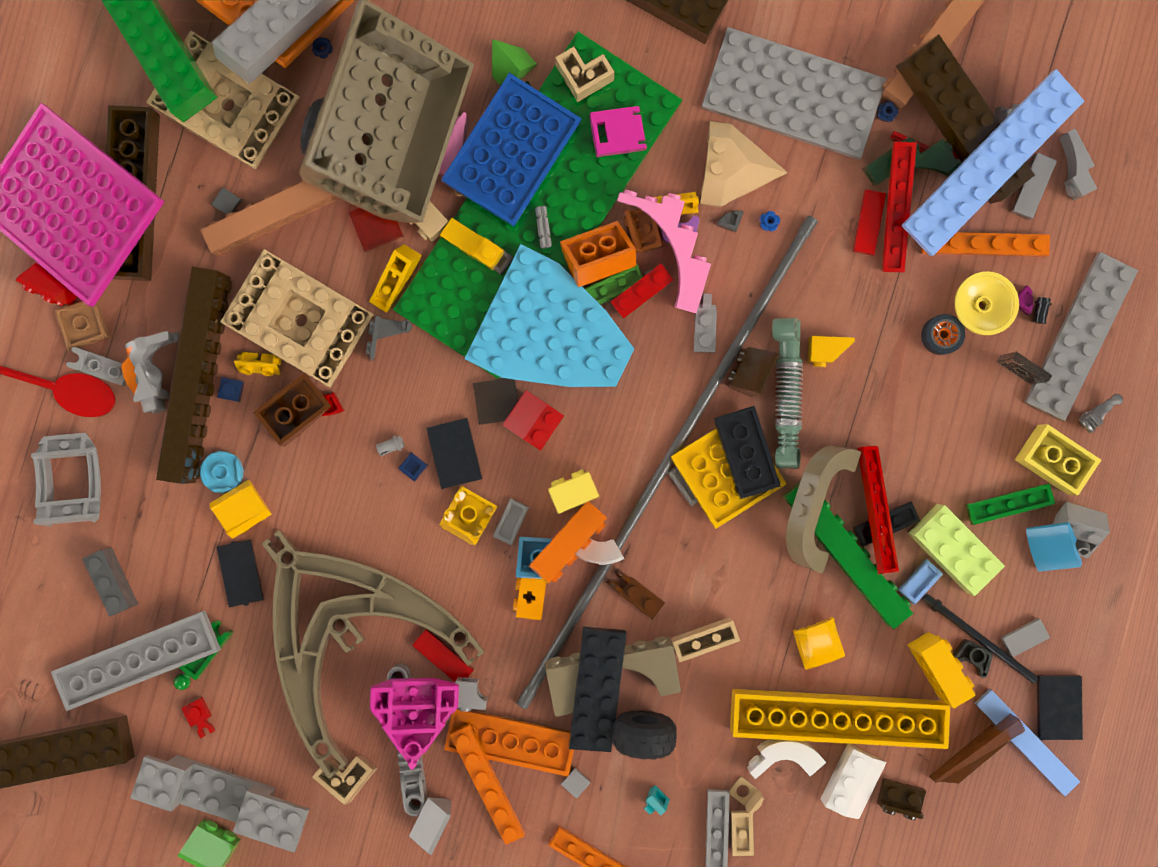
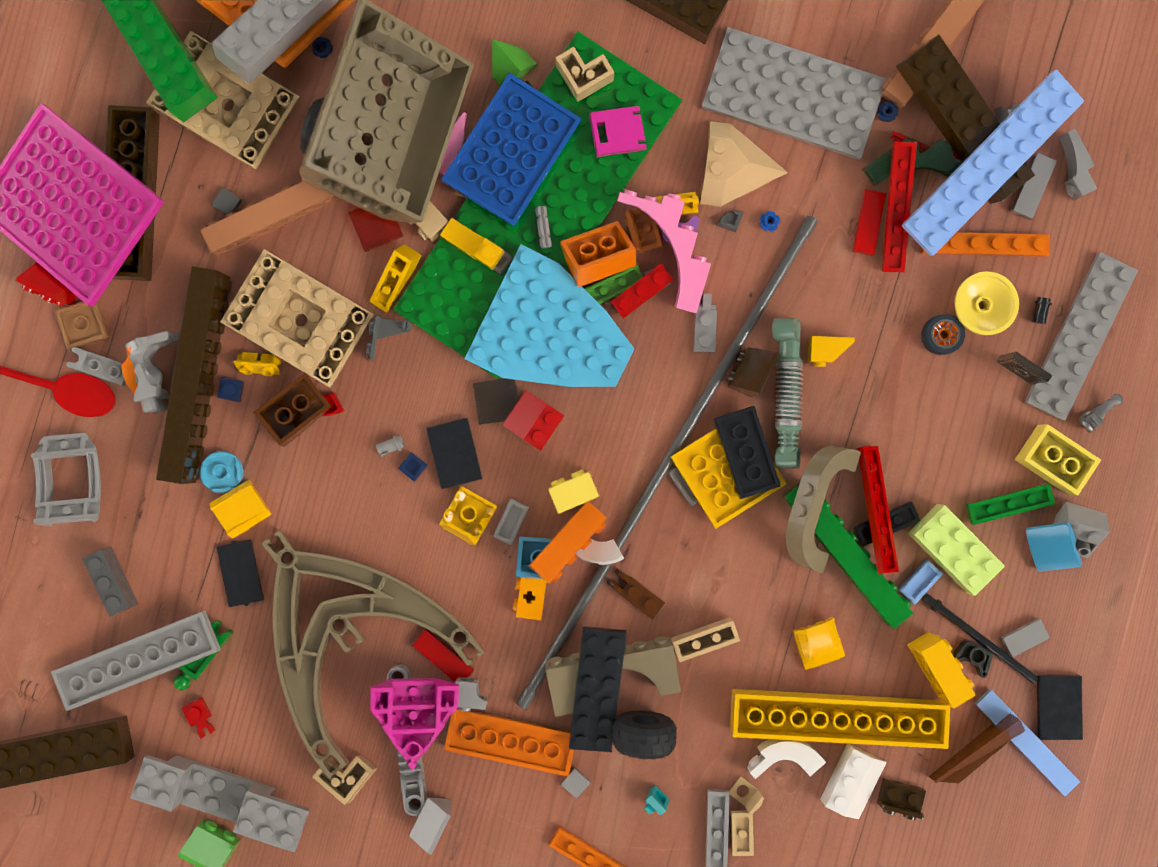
(487, 783): orange plate -> none
(1026, 300): magenta tile -> none

